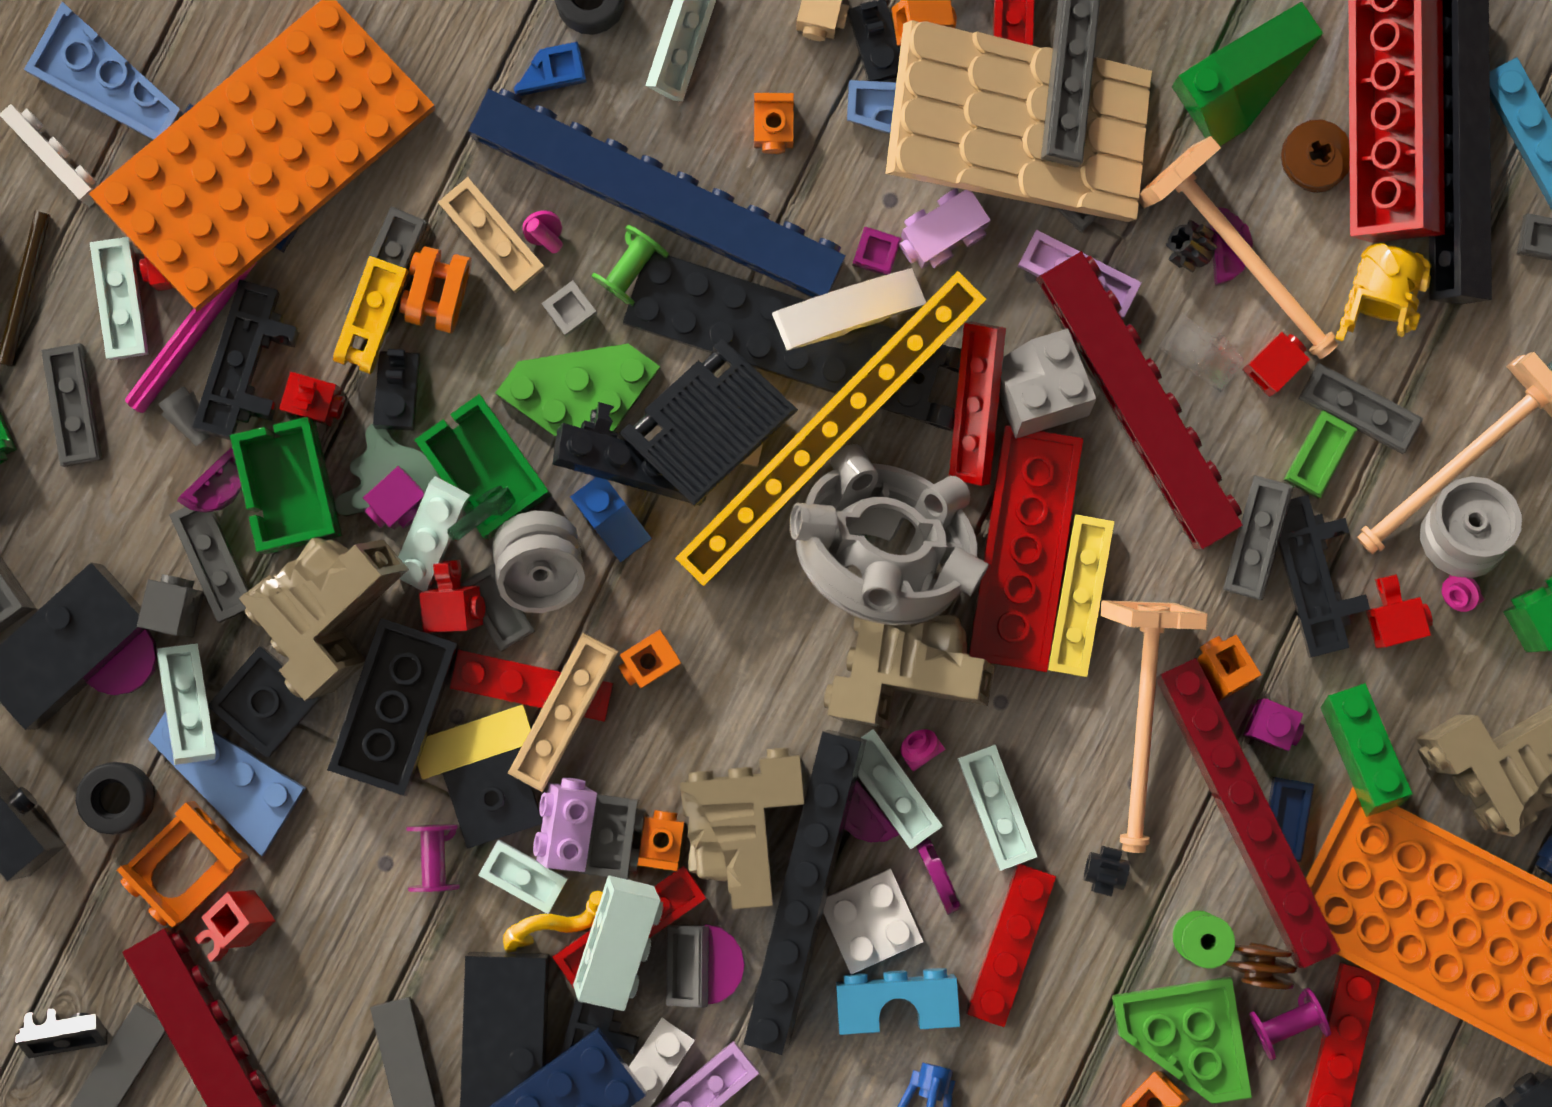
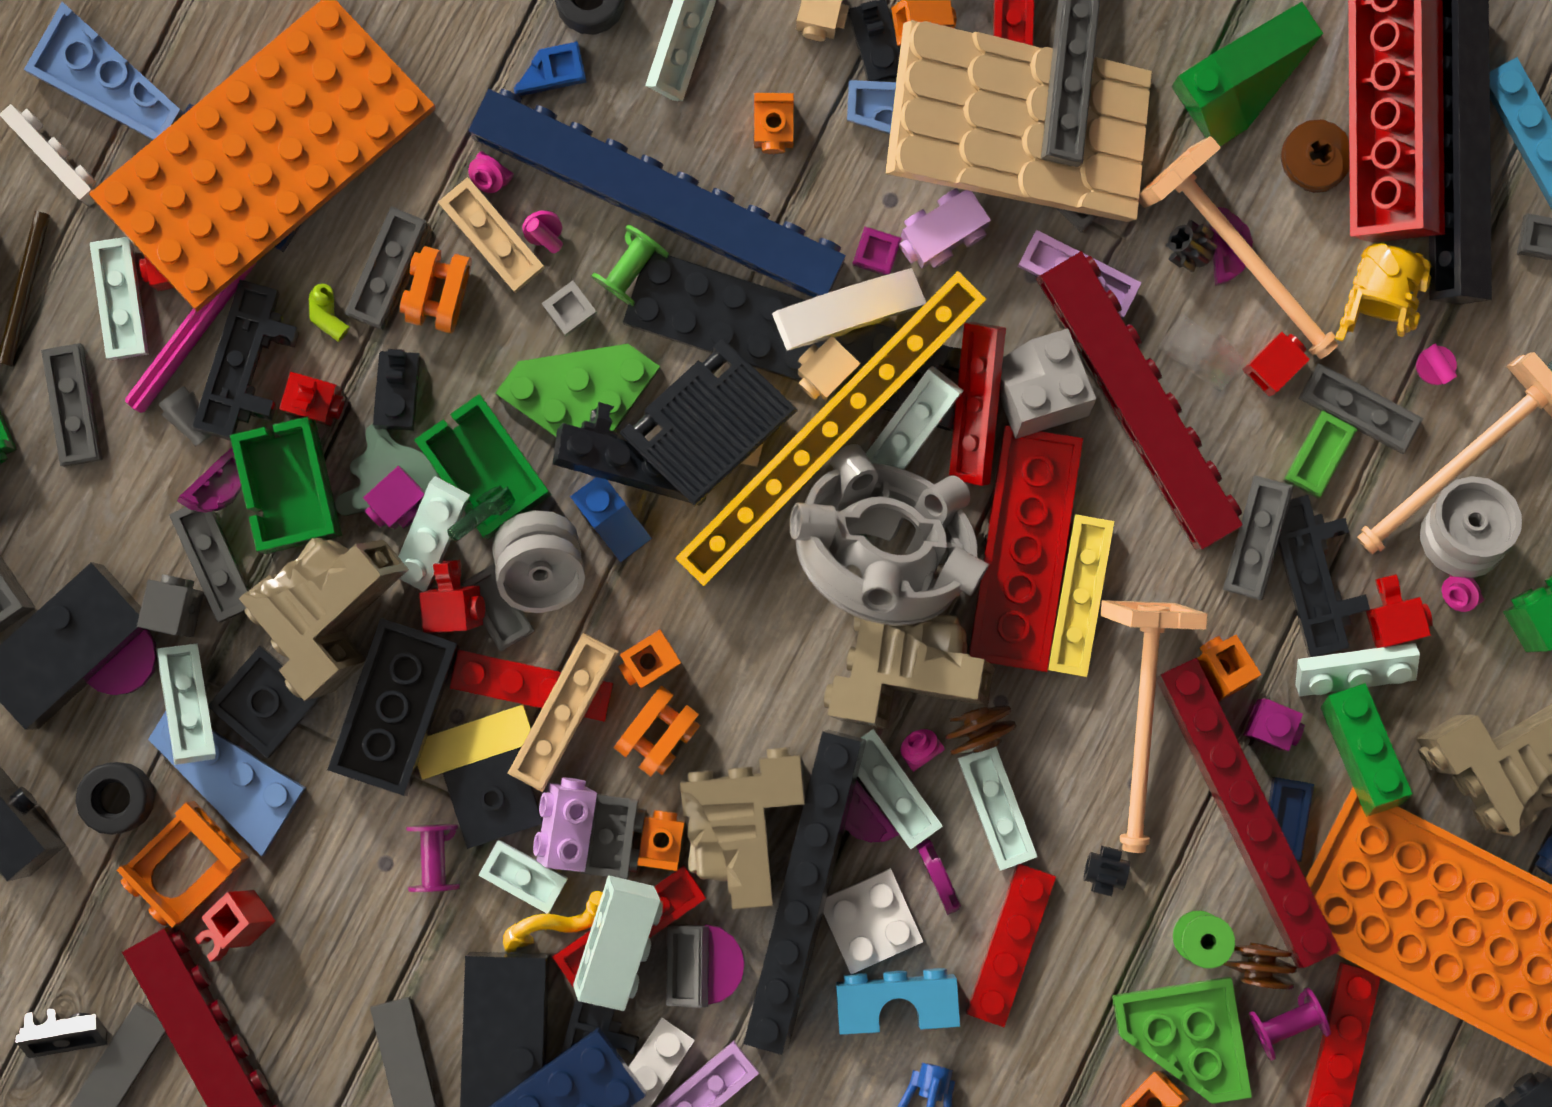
(323, 312): none -> lime arm
(370, 313): yellow plate -> none
(488, 173): none -> dark pink plate
(681, 727): none -> orange brick
(826, 369): none -> tan brick
(915, 420): none -> light aqua plate
(981, 728): none -> reddish brown piece
(1350, 669): none -> light aqua plate
(1436, 365): none -> dark pink plate

